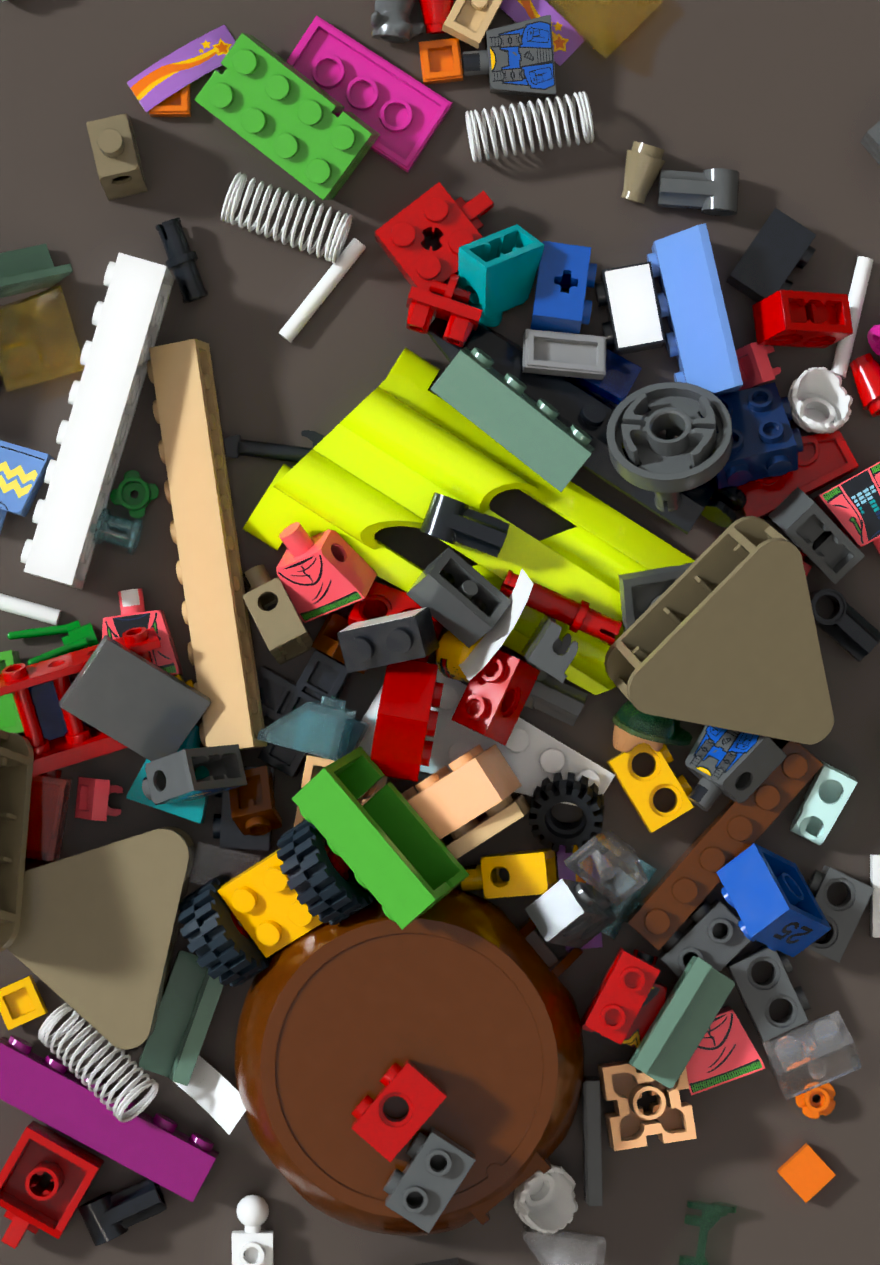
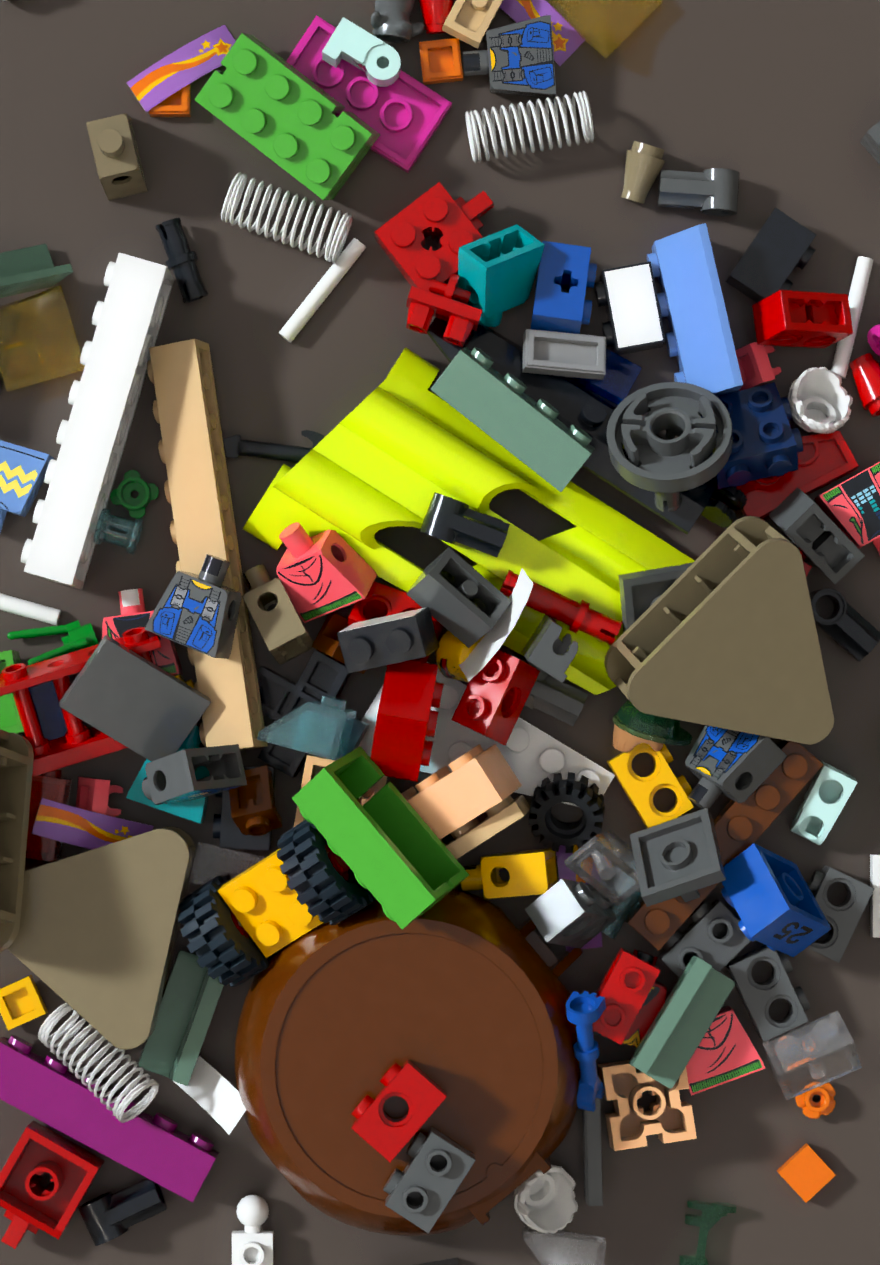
(82, 826): none -> medium lavender sticker
(199, 610): none -> torso
(363, 51): none -> light aqua leg
(583, 1012): none -> blue piece
(677, 858): none -> dark grey hinge

